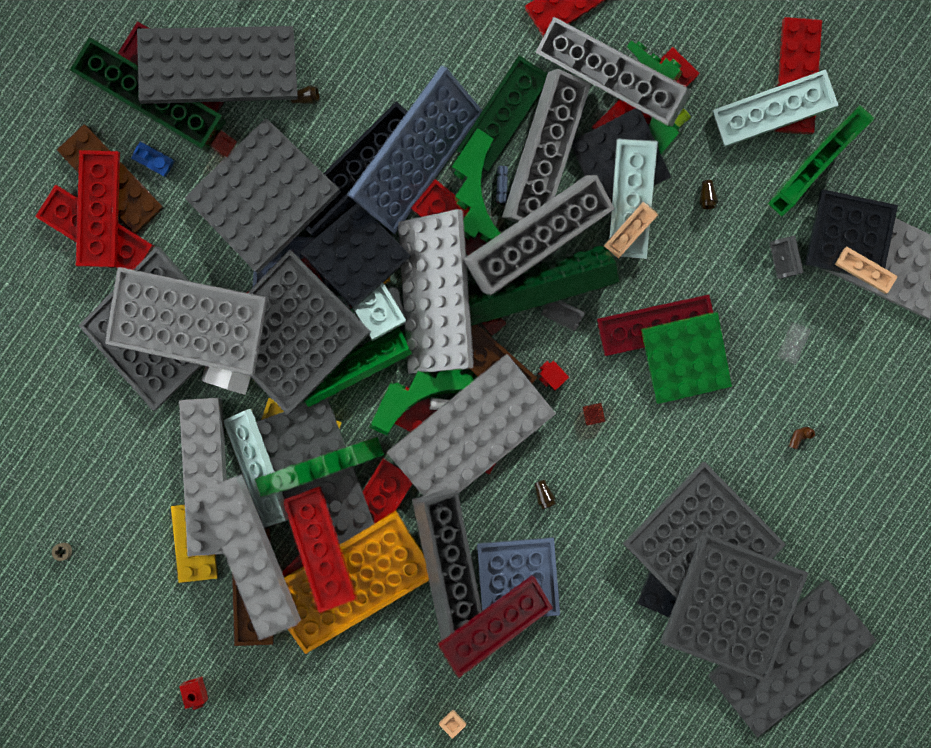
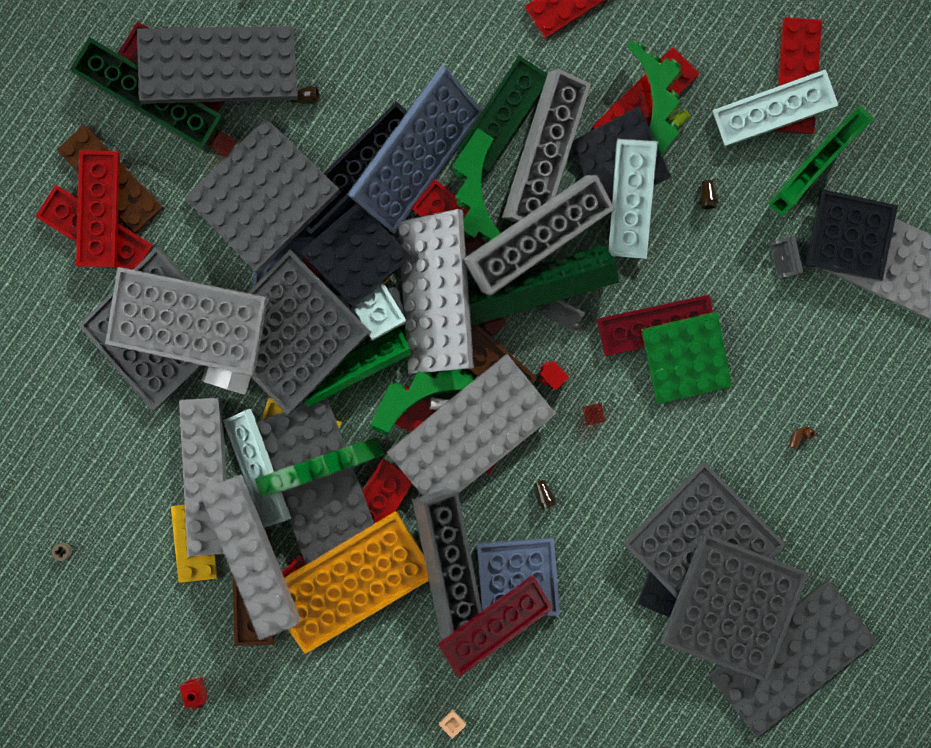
(152, 159): blue plate -> none
(320, 549): red plate -> none
(502, 171): sand blue axle -> none
(613, 72): light grey brick -> none
(631, 229): light nougat plate -> none
(793, 343): clear plate -> none
(866, 270): light nougat plate -> none

